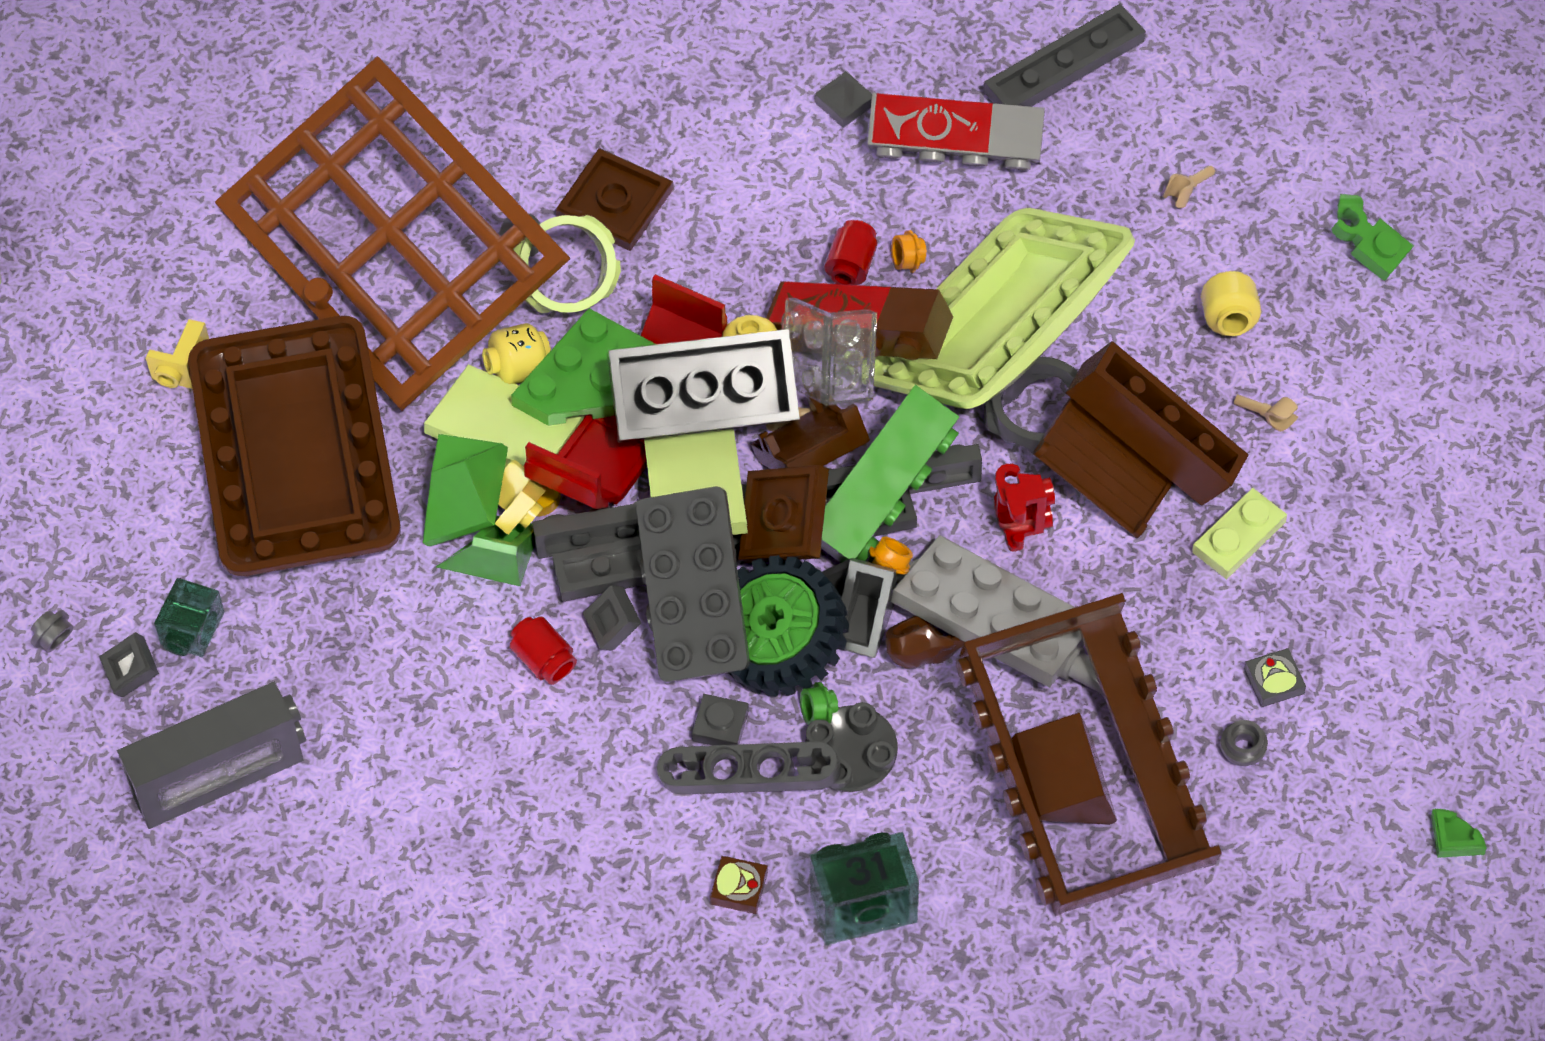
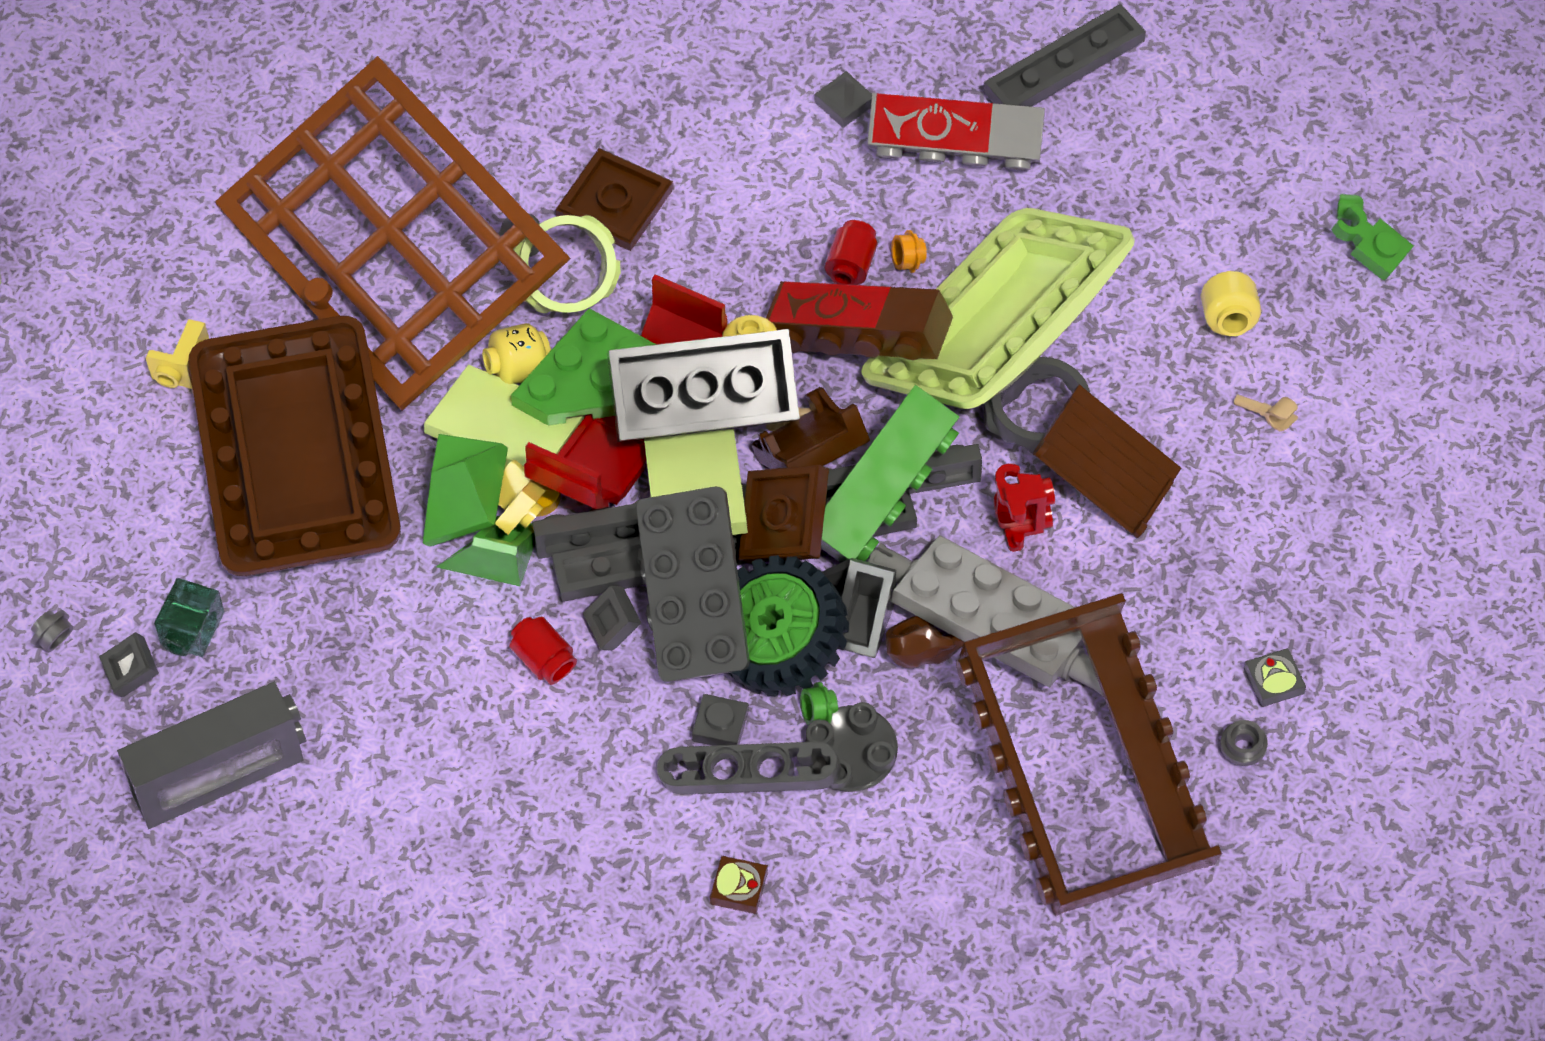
(832, 352): clear bracket -> none
(864, 887): clear green brick -> none
(892, 554): light orange plate -> none
(1064, 772): reddish brown slope -> none
(1157, 423): reddish brown brick -> none
(1182, 186): tan hand -> none
(1239, 533): yellowish green plate -> none
(1455, 836): bright green tile -> none

